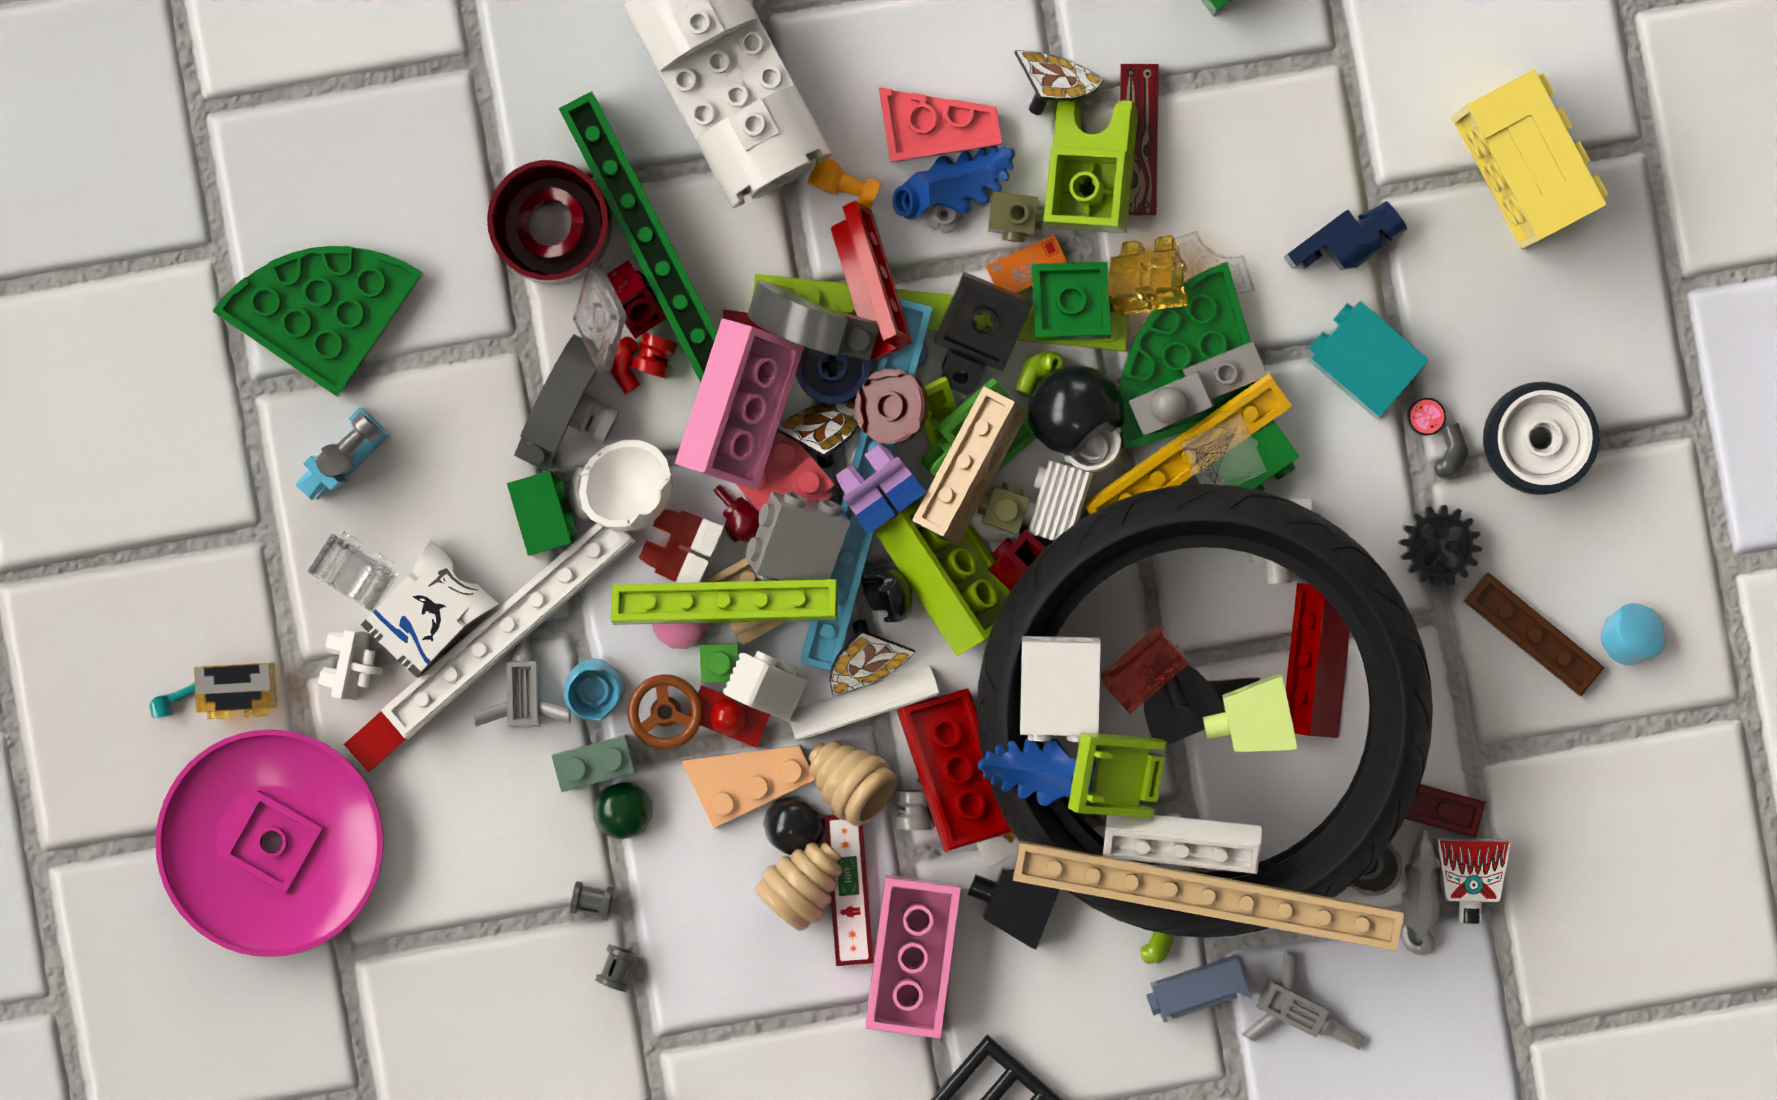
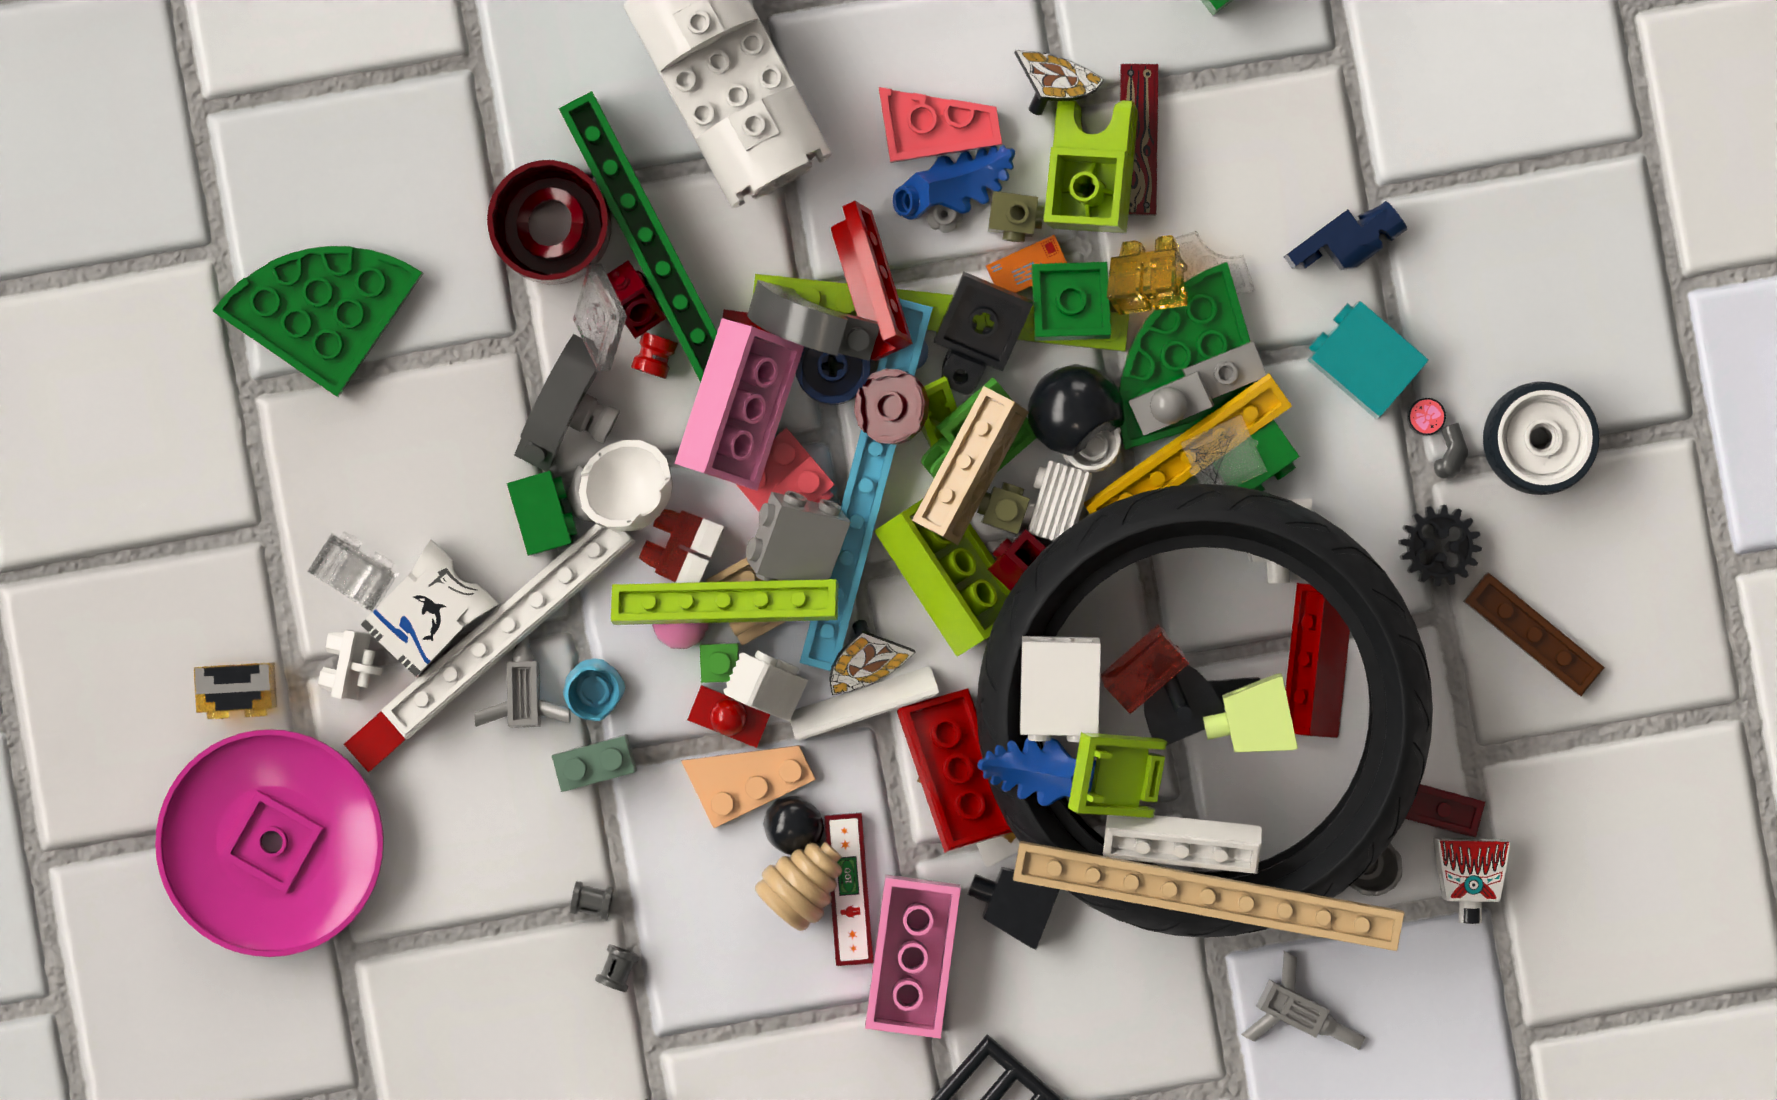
(161, 706): teal hand -> none
(342, 459): hips -> none
(620, 368): red arm -> none
(622, 810): dark green hair -> none
(691, 722): dark orange piece -> none
(741, 517): dark red piece -> none
(822, 429): shield -> none
(831, 179): light orange leg -> none
(852, 781): tan piece -> none
(867, 500): lavender hips -> none
(888, 591): black hair -> none
(913, 811): light grey wheel -> none
(1035, 369): lime arm -> none
(1157, 948): lime arm -> none
(1198, 988): sand blue window -> none
(1421, 900): light grey animal -> none
(1529, 158): light yellow container -> none
(1633, 634): medium azure hair -> none

